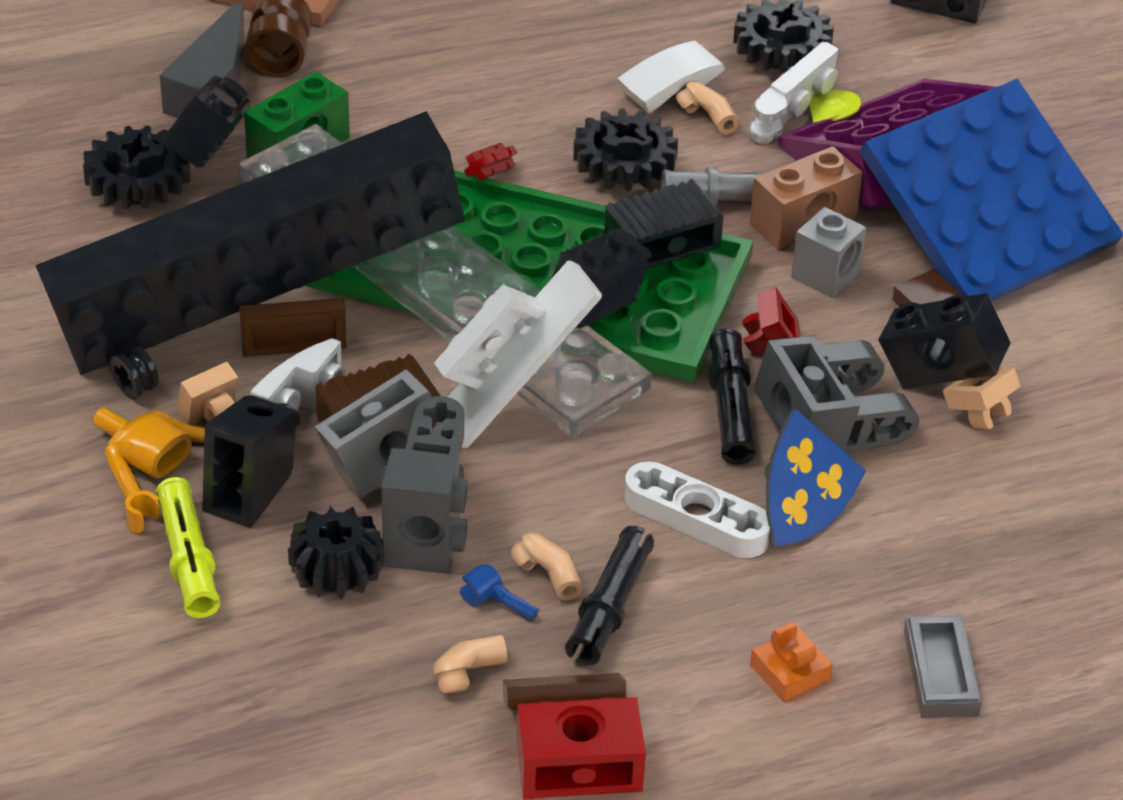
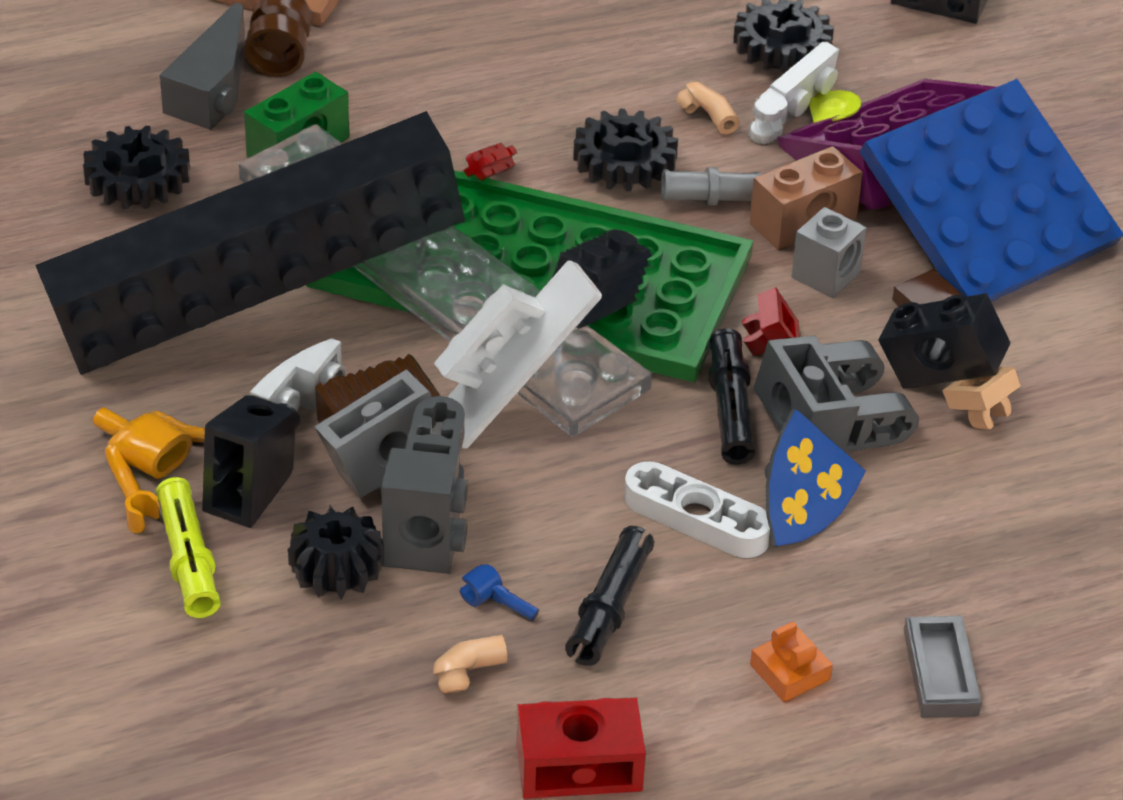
(134, 371): black bush -> none
(207, 394): light nougat tile -> none
(208, 120): black brick -> none
(291, 325): reddish brown tile -> none
(554, 559): light nougat arm -> none
(563, 688): reddish brown tile -> none
(668, 72): white slope -> none
(669, 222): black brick -> none

